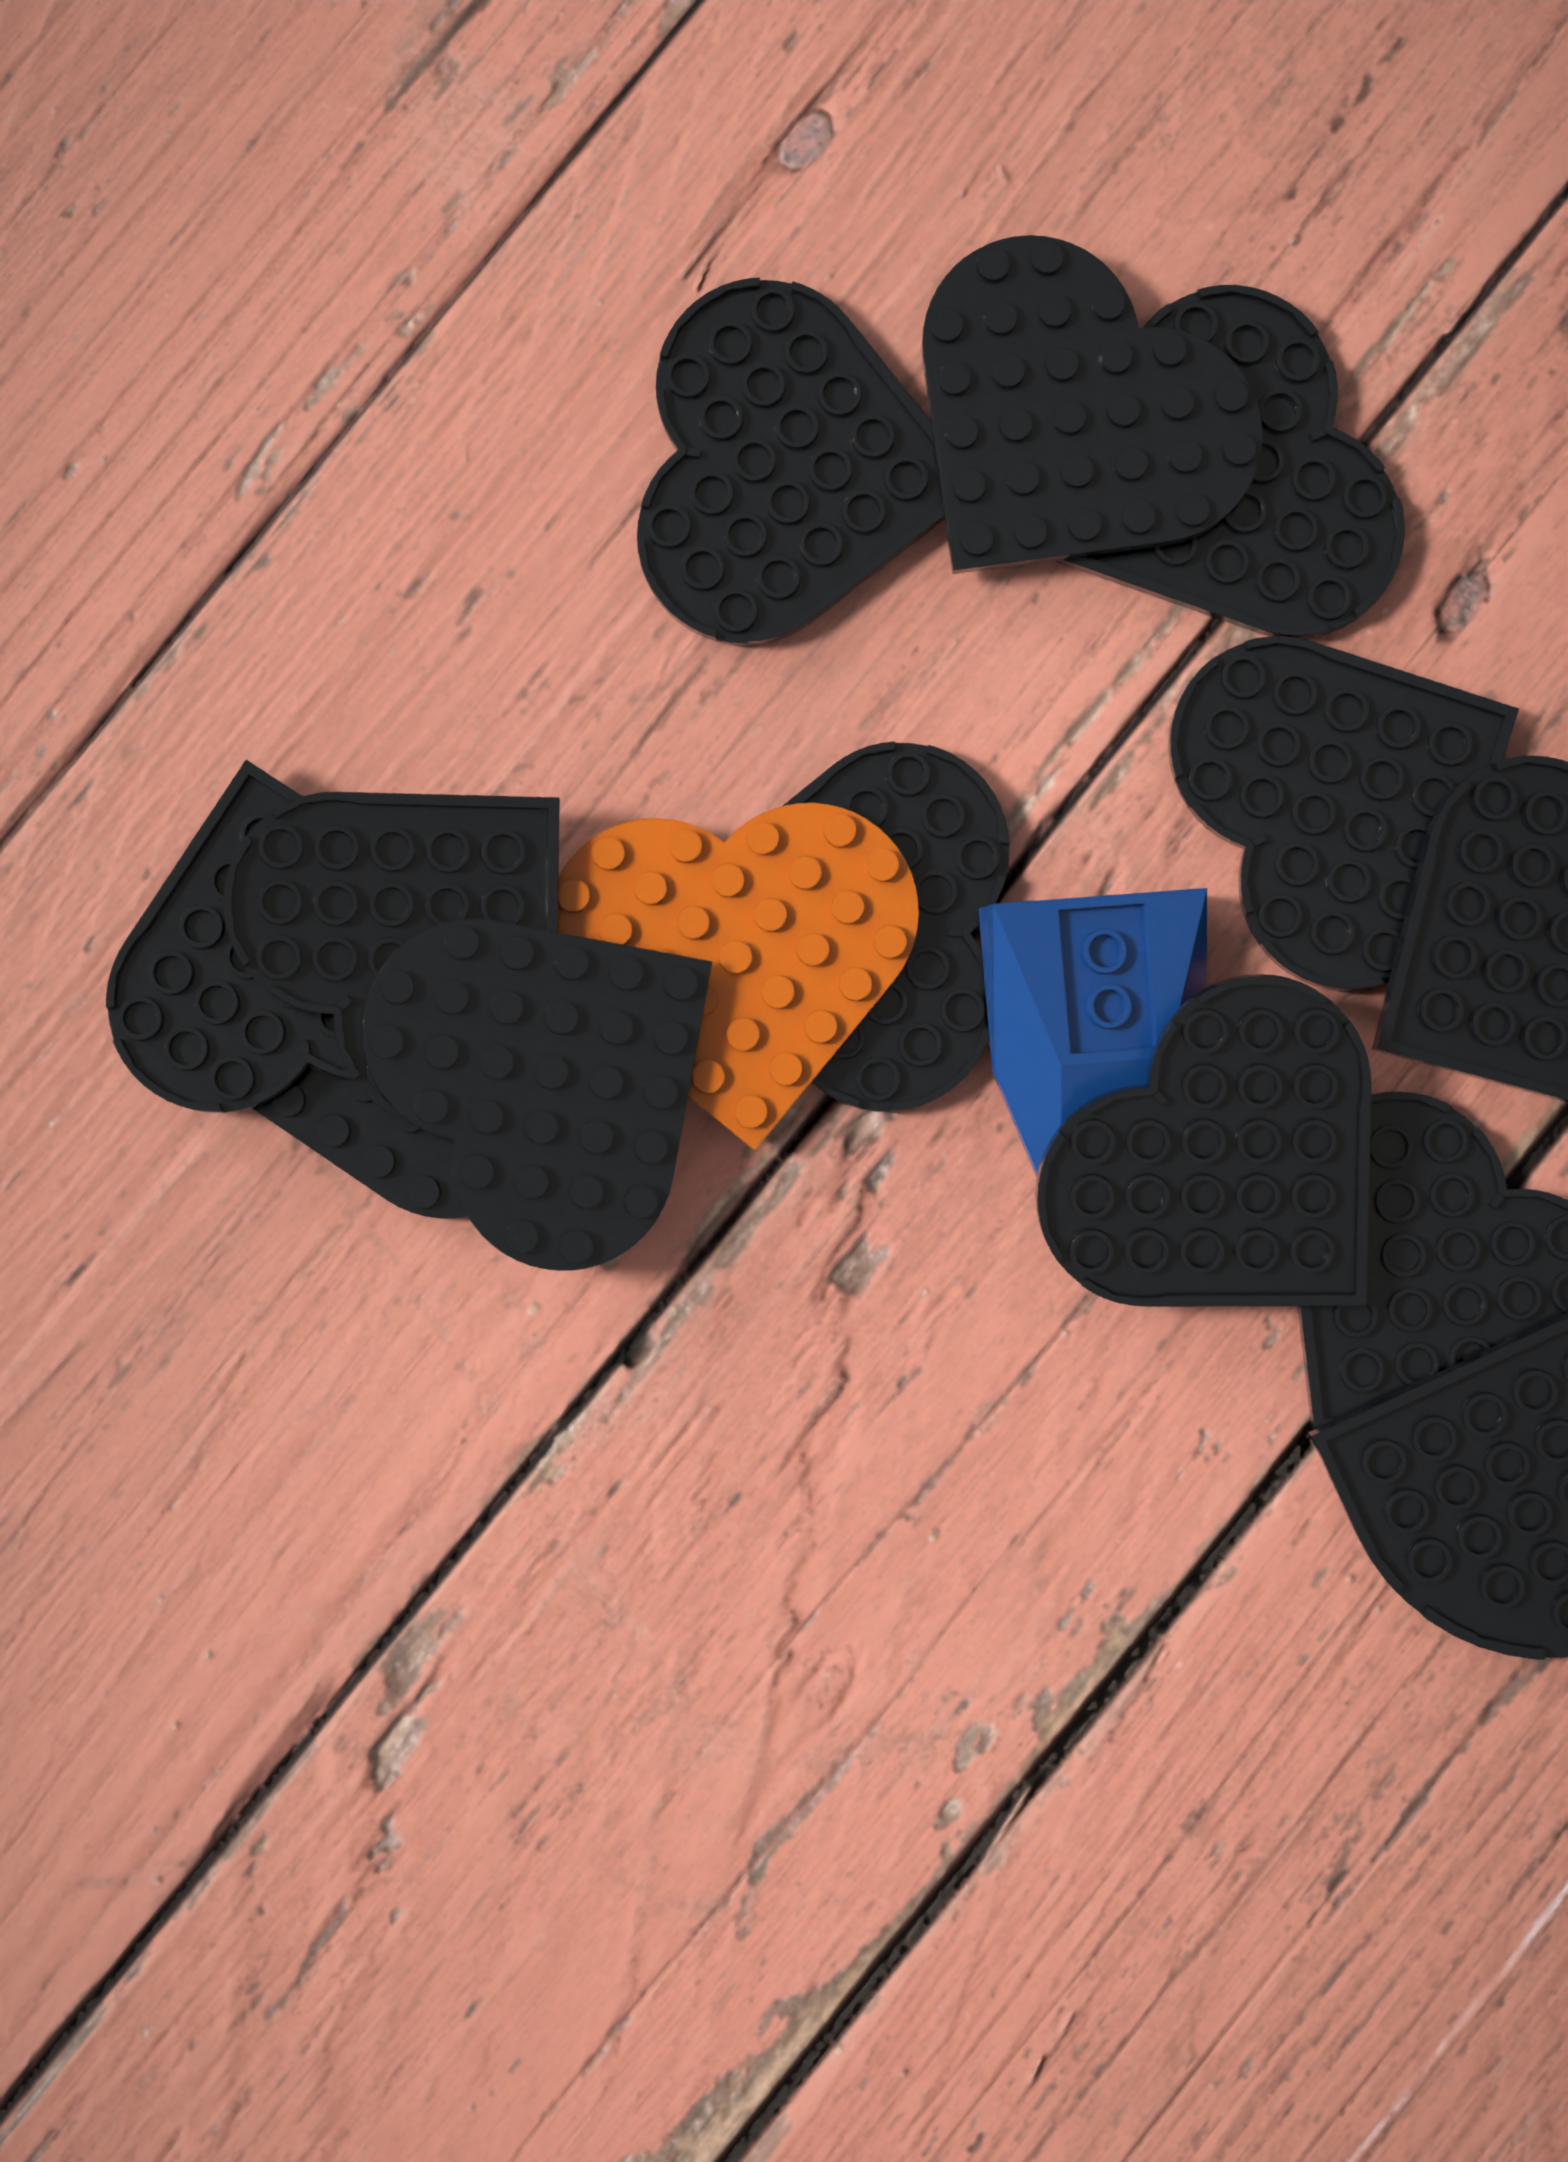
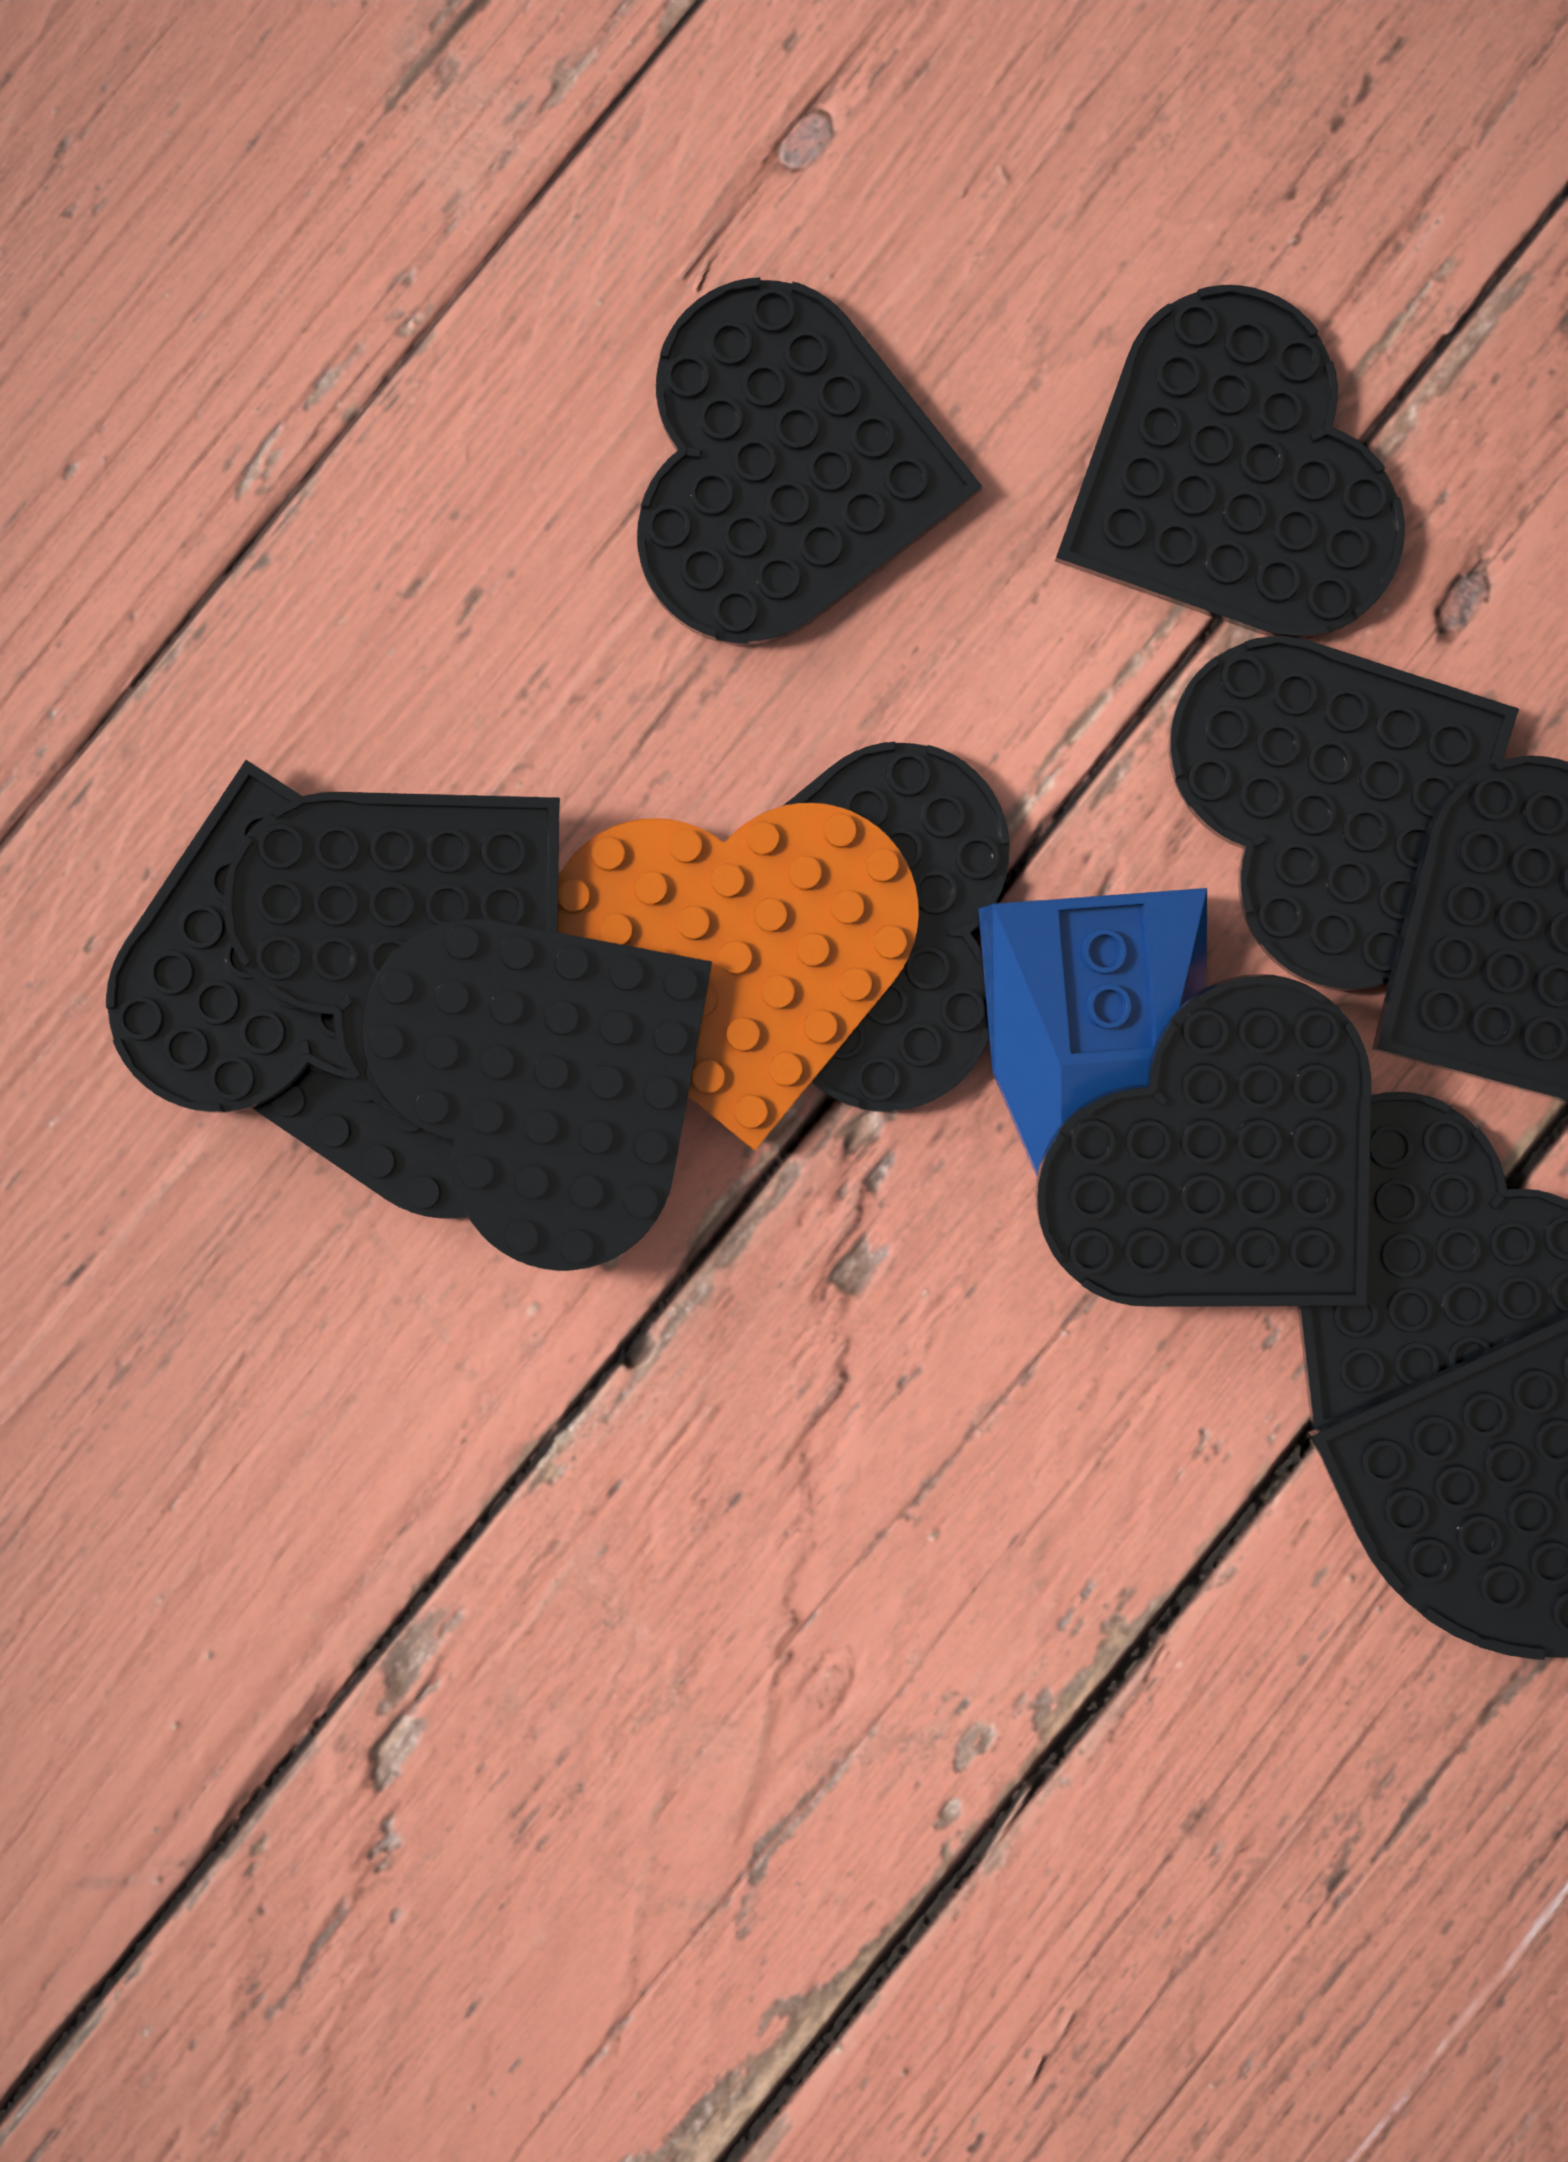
(1069, 420): black plate -> none

